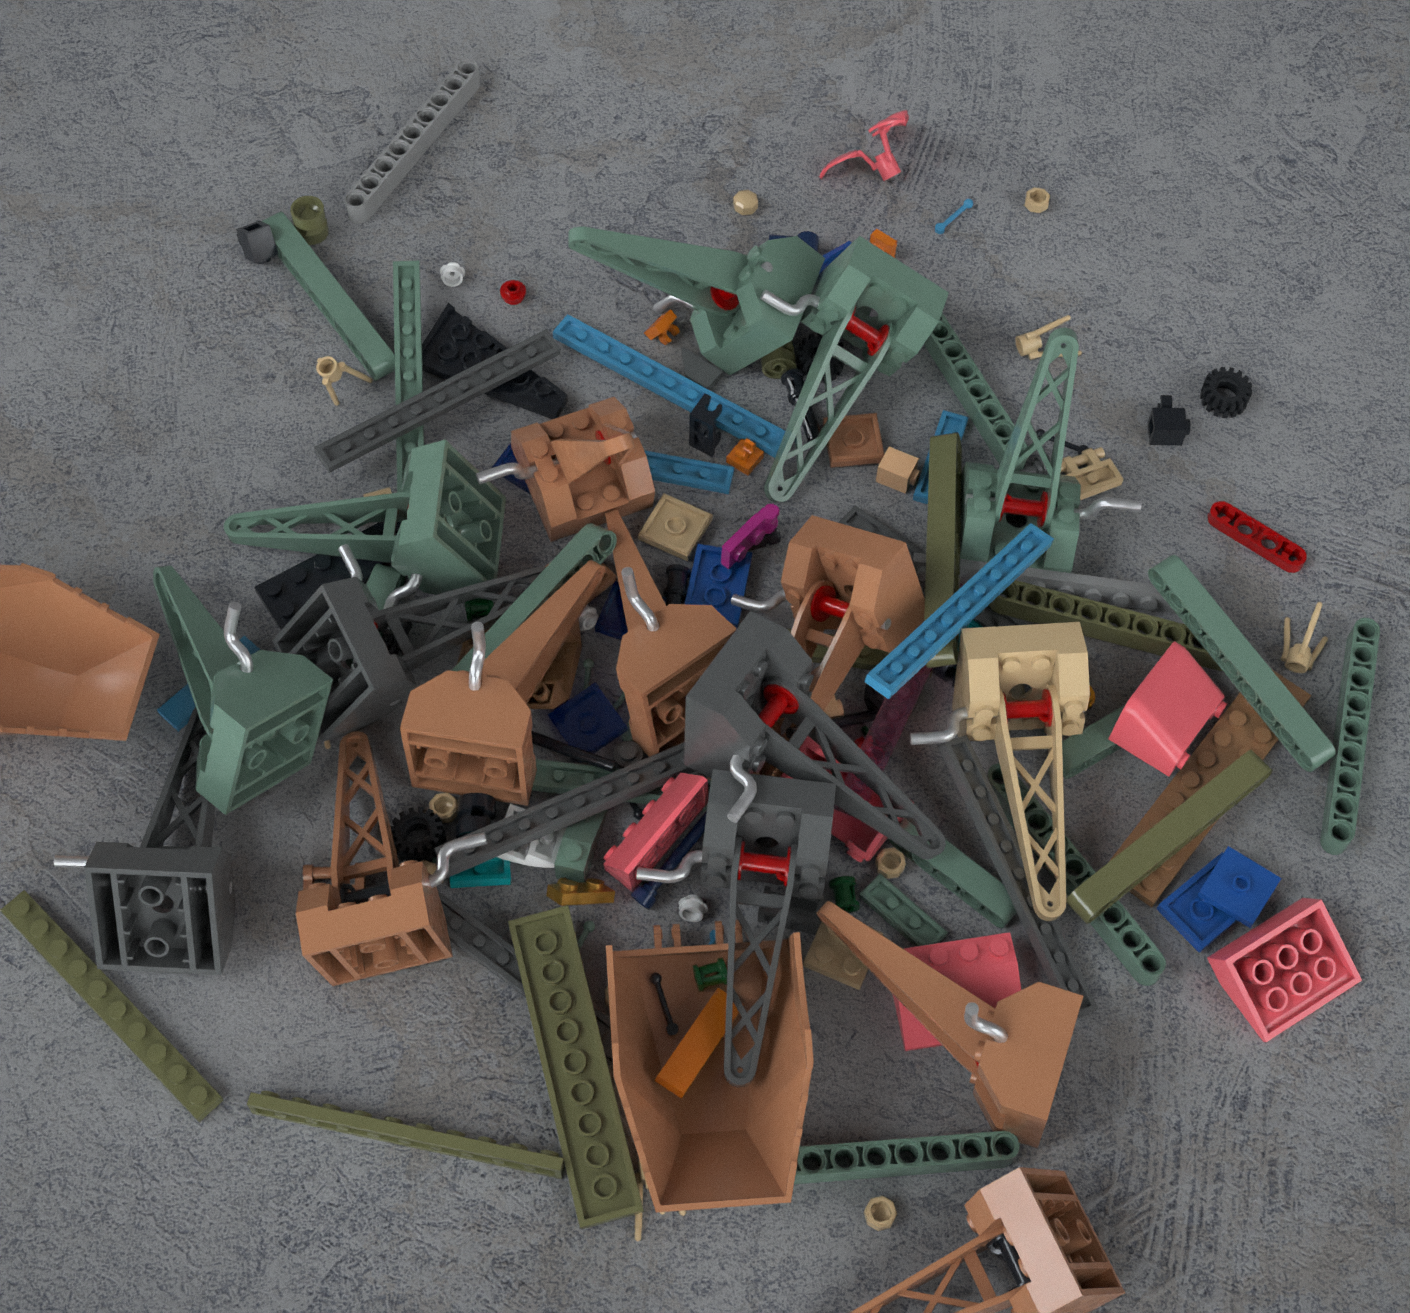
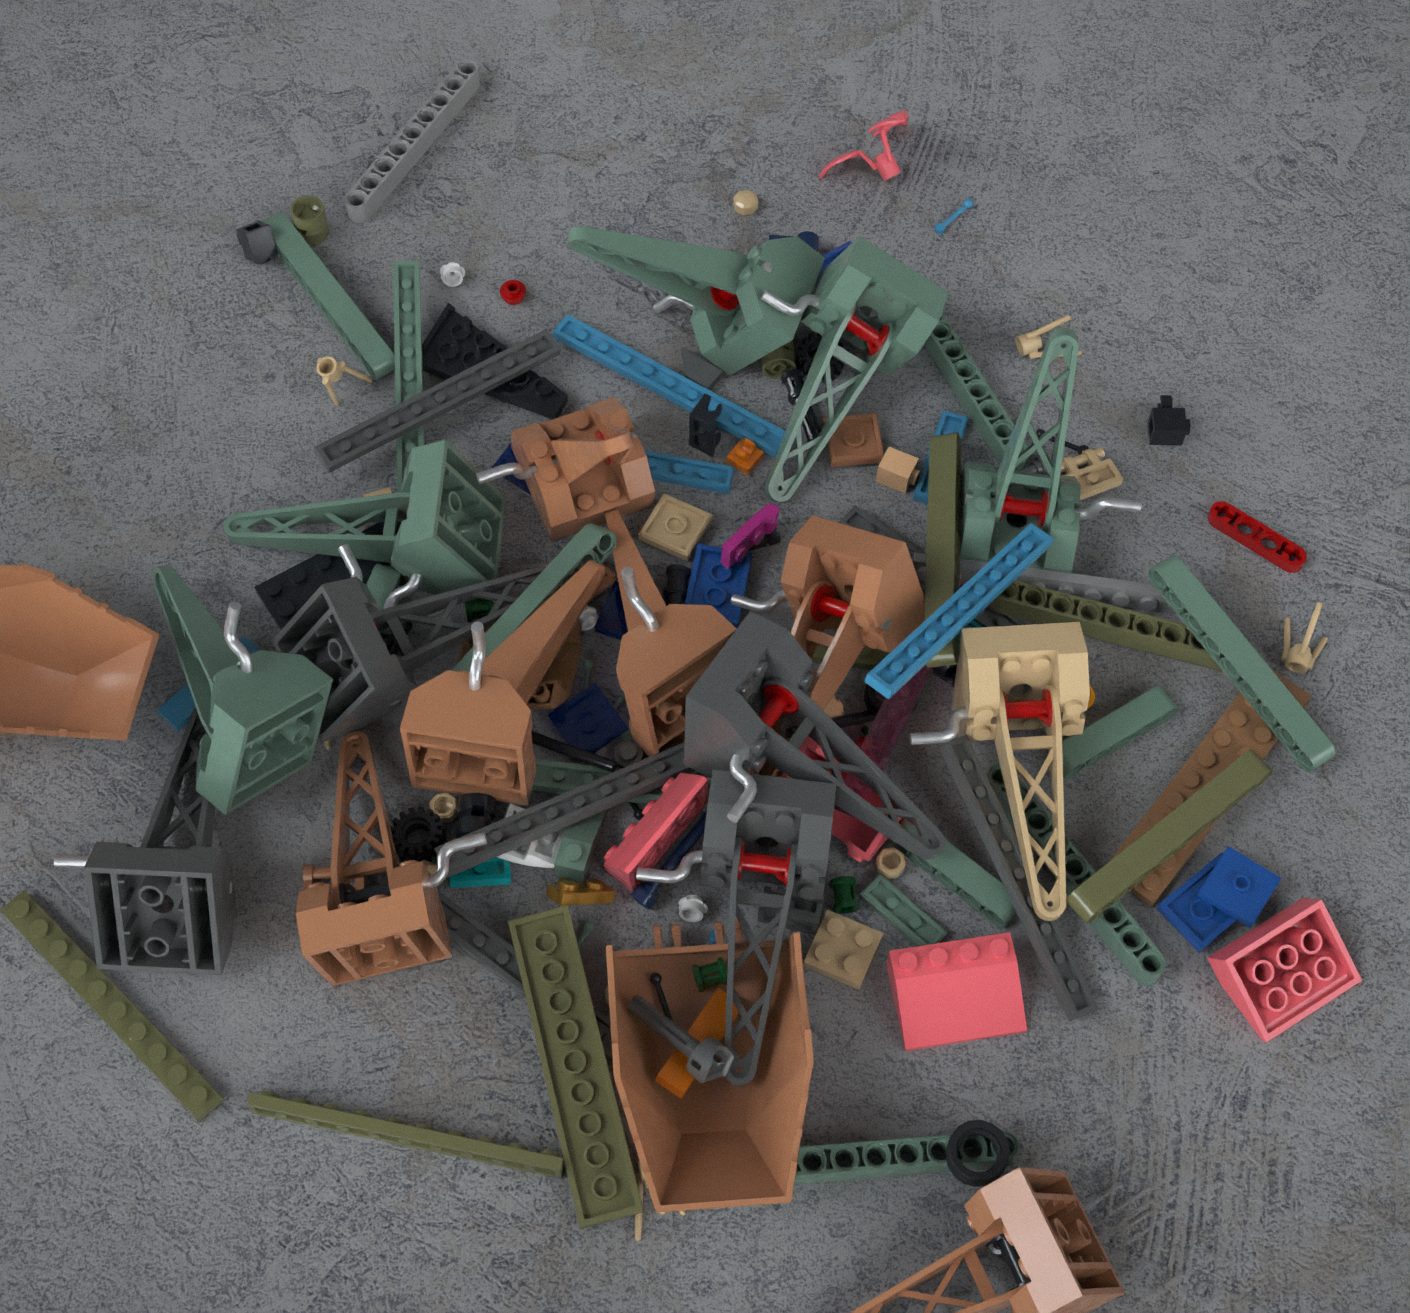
(661, 326): orange tile -> none
(702, 1059): none -> dark grey piece
(880, 1213): tan tile -> none
(884, 242): orange tile -> none
(984, 1129): none -> black tyre
(1008, 1049): nougat piece -> none
(1037, 200): tan tile -> none
(1168, 711): coral windscreen -> none
(1230, 381): black tyre -> none
(1347, 745): sand green beam -> none

